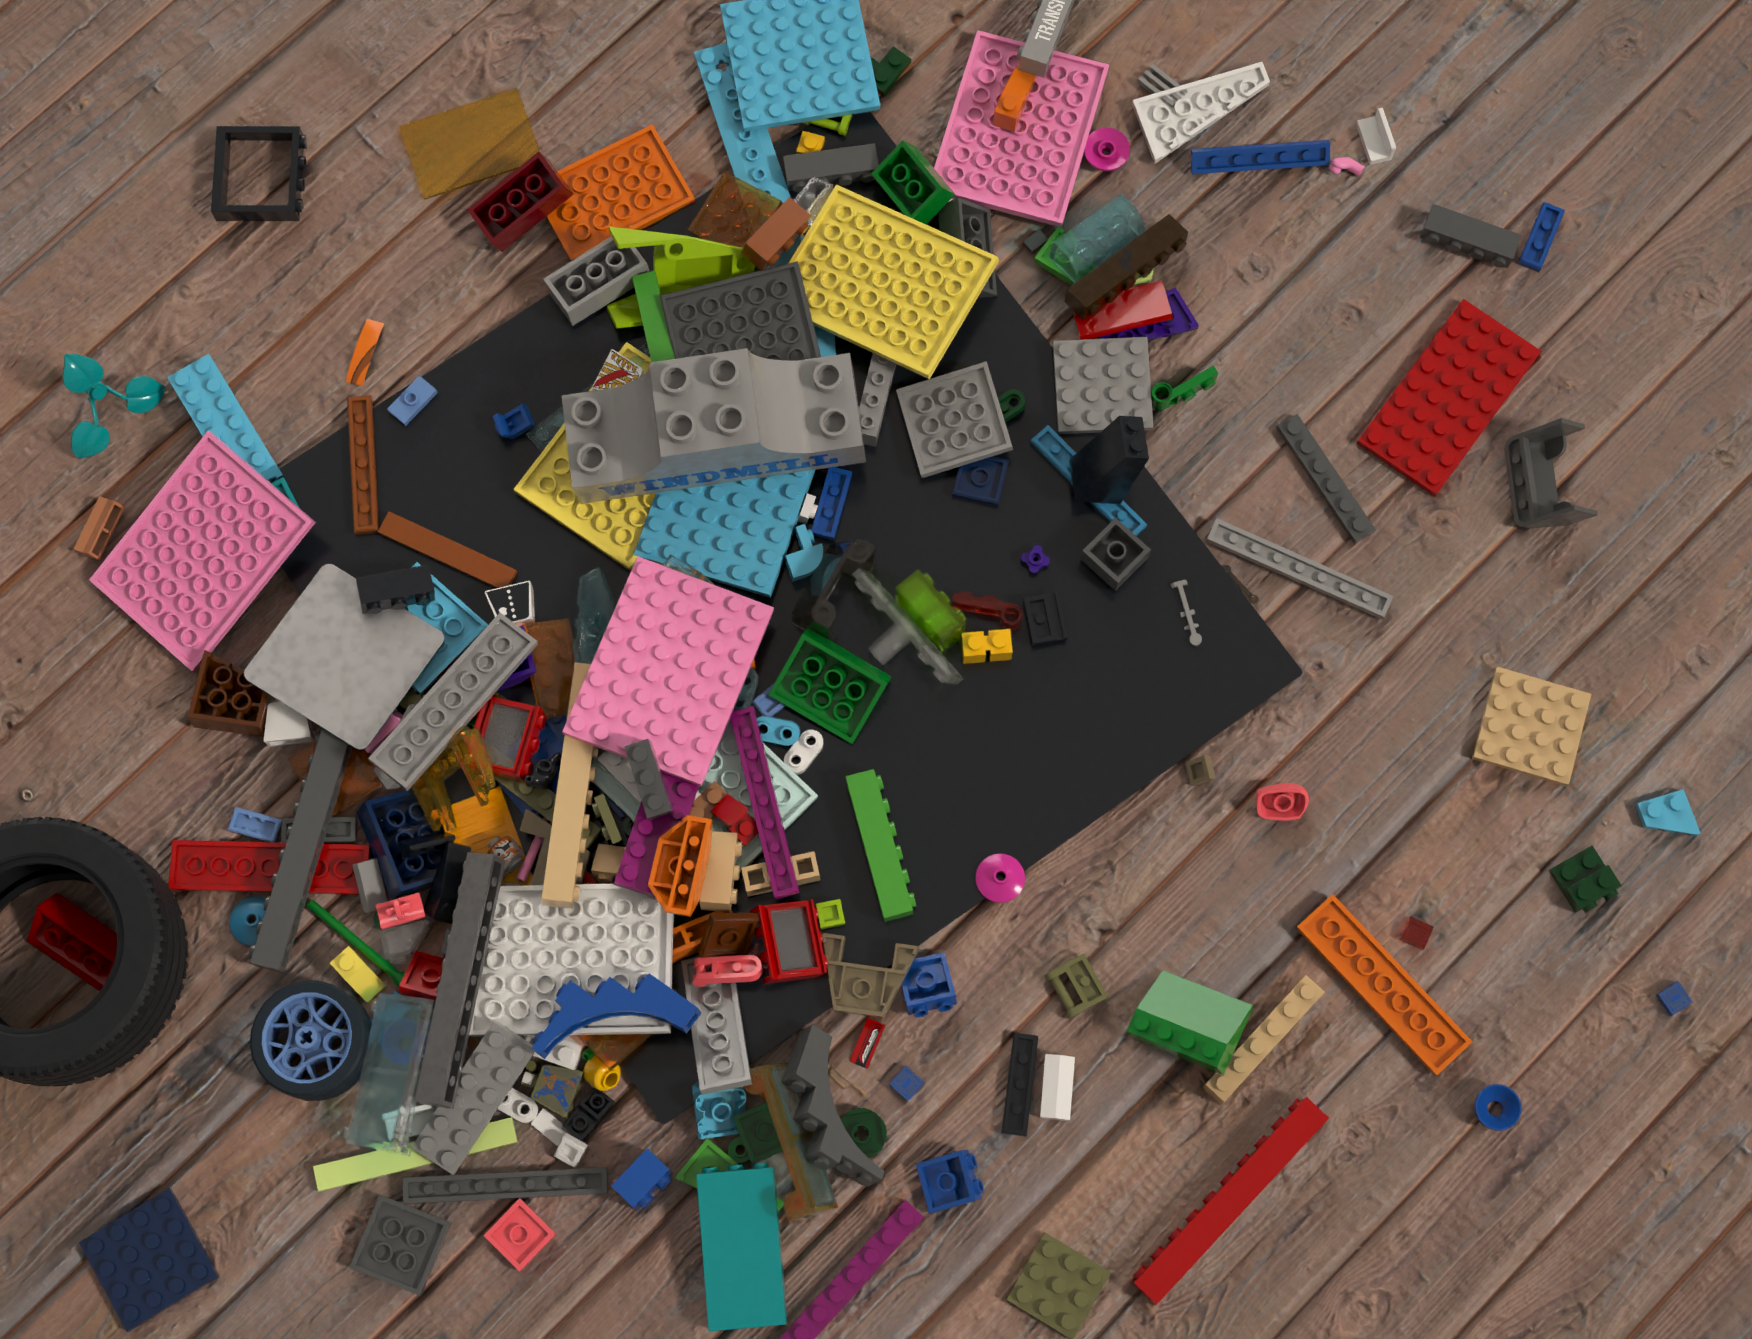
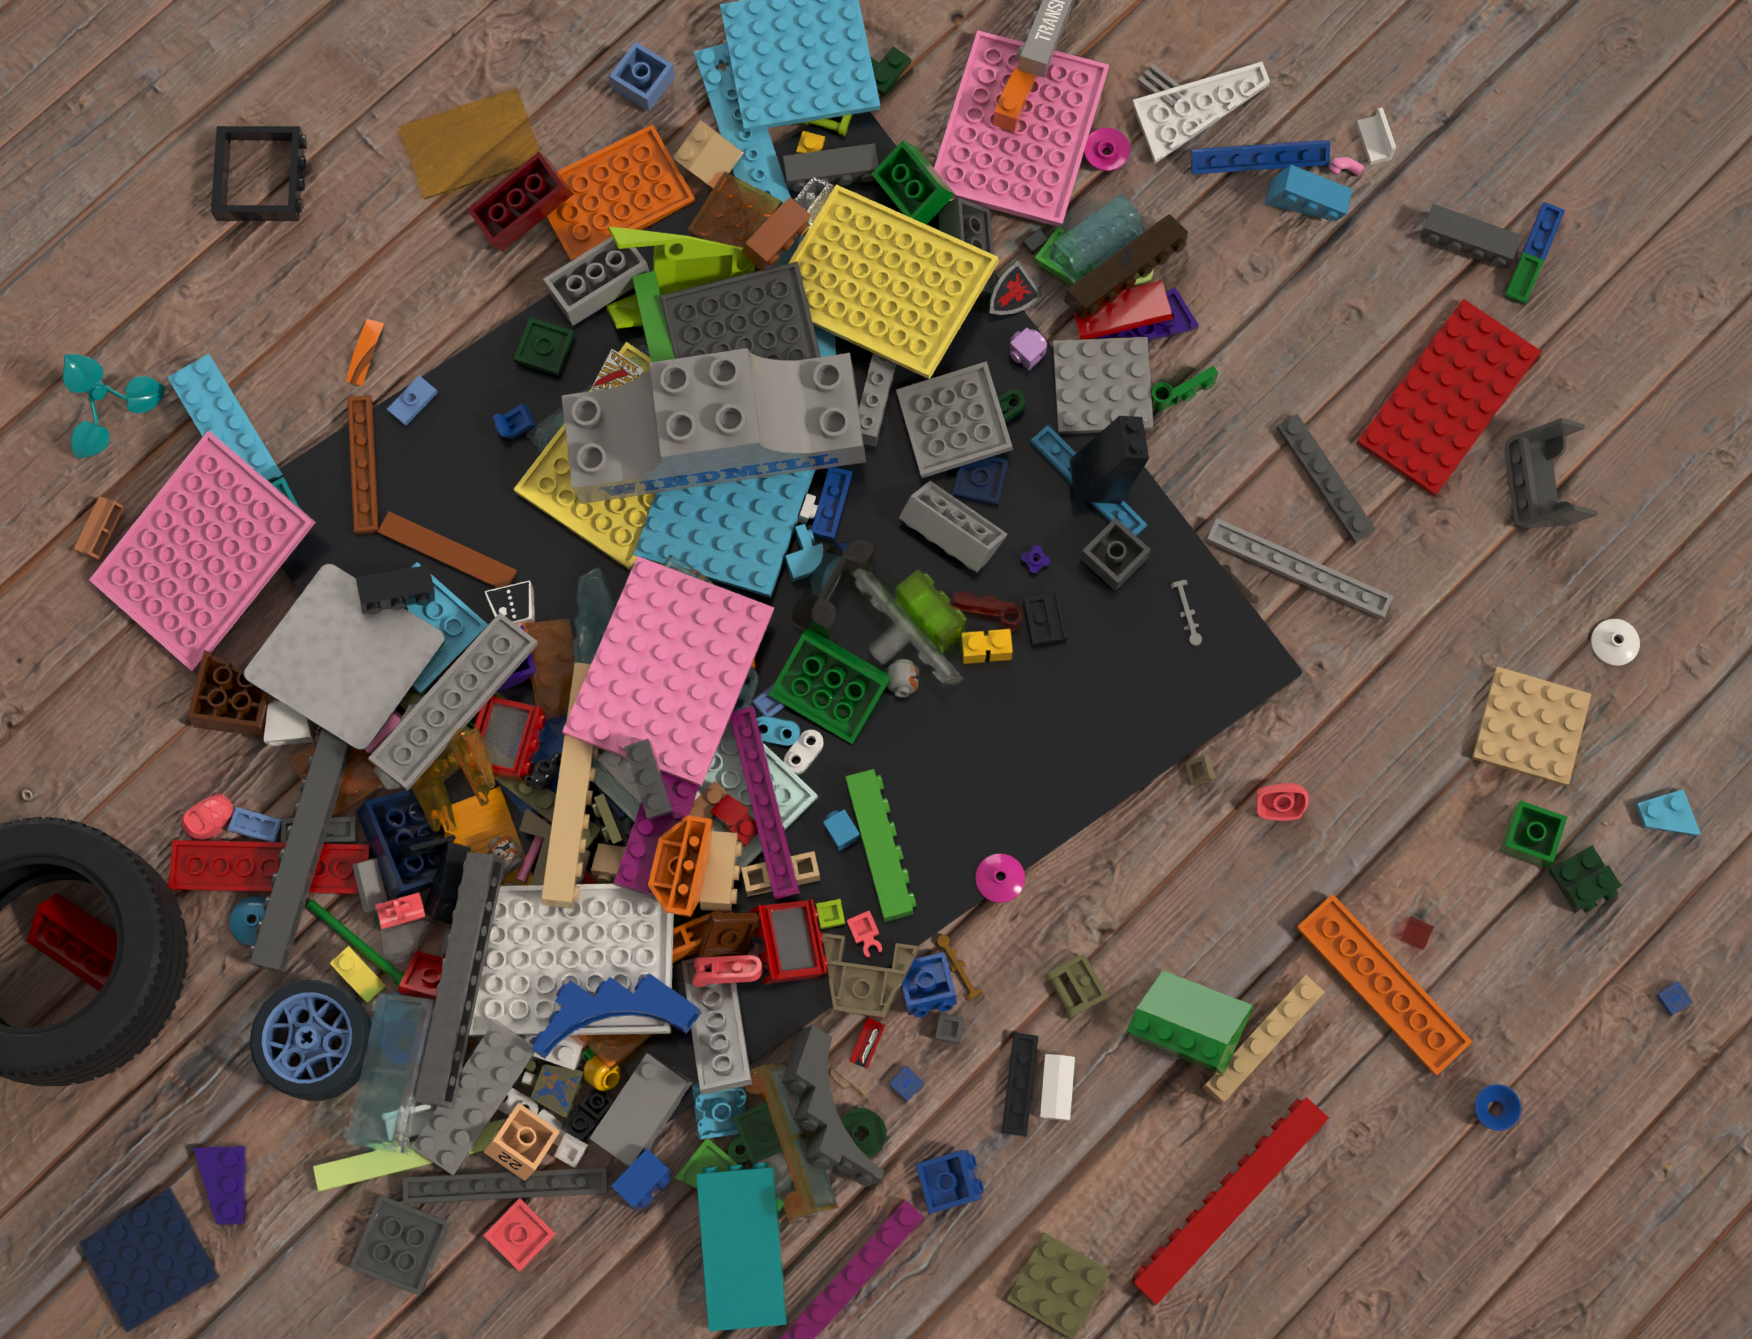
(208, 817): none -> coral piece
(224, 1180): none -> dark purple wing
(521, 1141): none -> light nougat brick
(544, 346): none -> dark green plate
(641, 1109): none -> light grey brick
(642, 76): none -> medium blue brick
(707, 154): none -> tan slope
(841, 829): none -> dark azure brick
(863, 930): none -> coral plate
(903, 677): none -> light grey head
(943, 942): none -> pearl gold piece
(949, 1028): none -> dark grey plate
(952, 526): none -> light grey slope
(1013, 291): none -> shield
(1027, 347): none -> lavender brick
(1308, 194): none -> dark azure wedge
(1524, 278): none -> green tile
(1533, 834): none -> green brick
(1607, 649): none -> white dish

